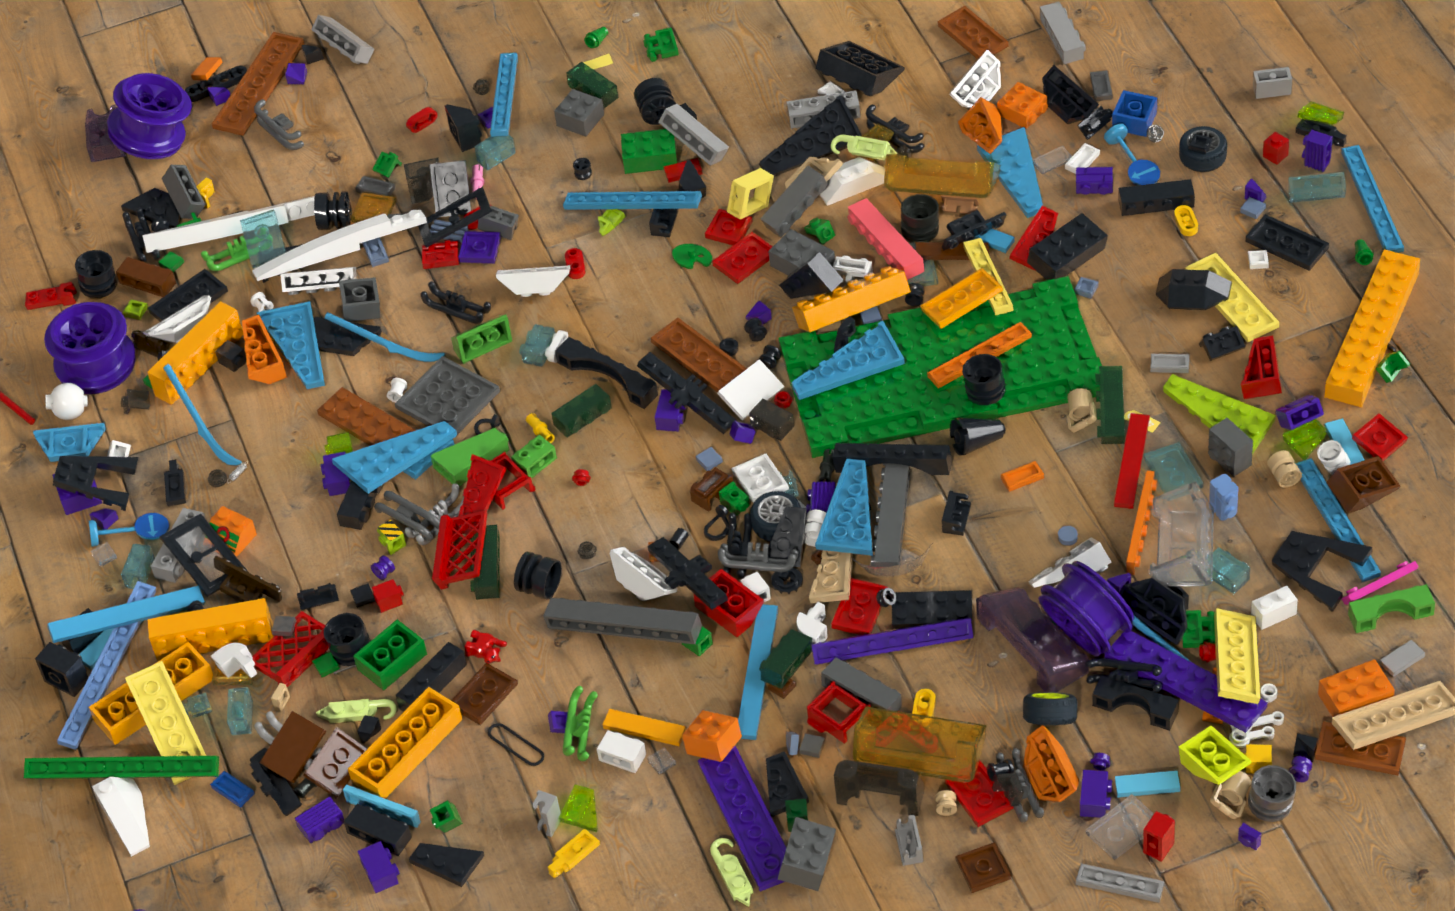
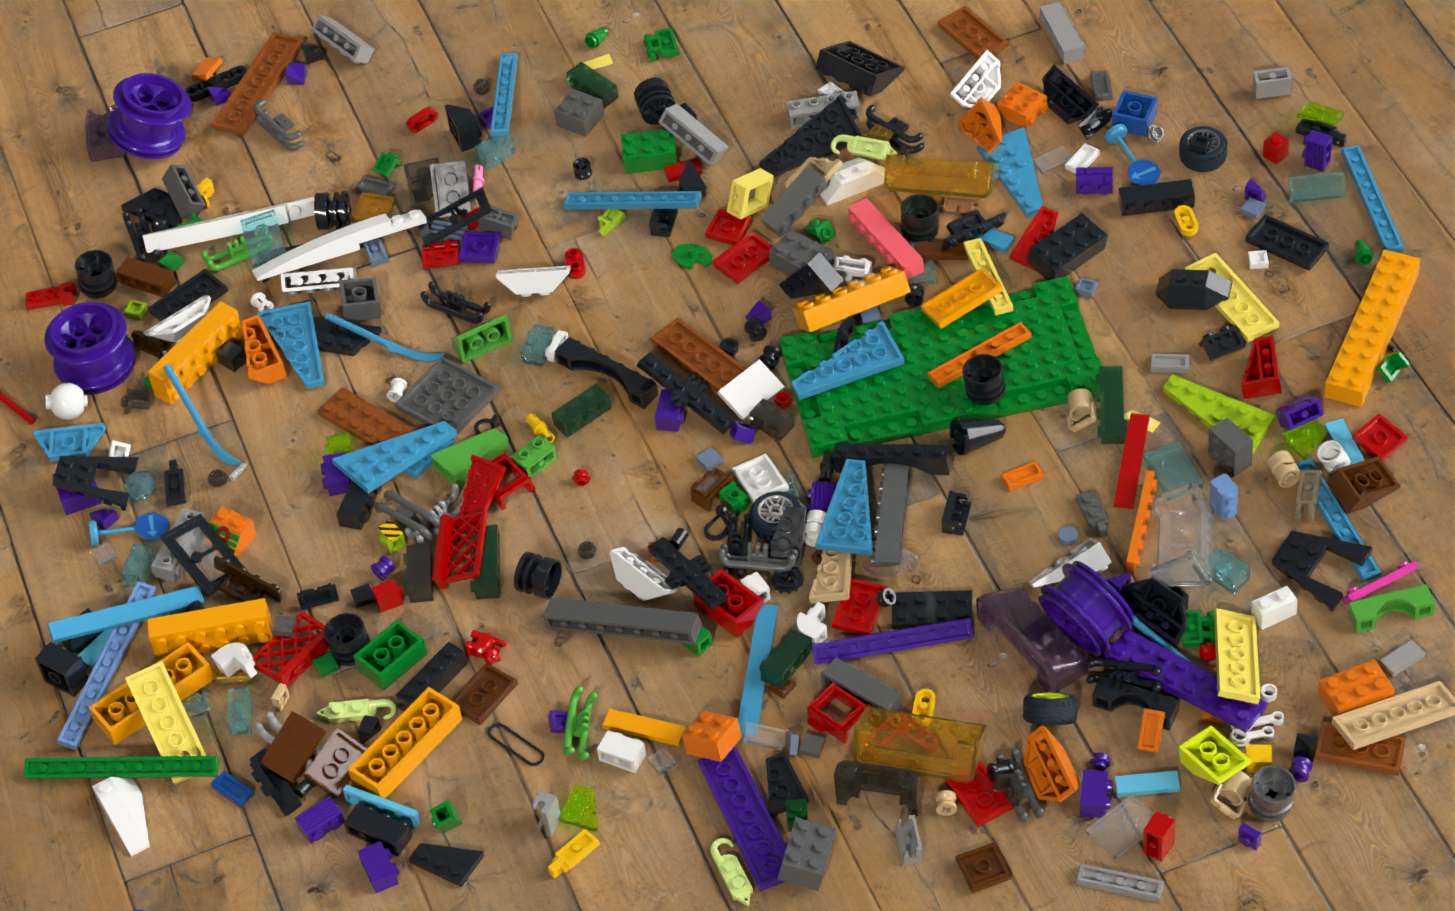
(139, 485): none -> clear light blue brick
(418, 573): none -> clear smoke brick
(764, 736): none -> clear tile
(1093, 512): none -> dark grey hinge
(1151, 730): none -> orange tile
(1308, 493): none -> dark tan hinge

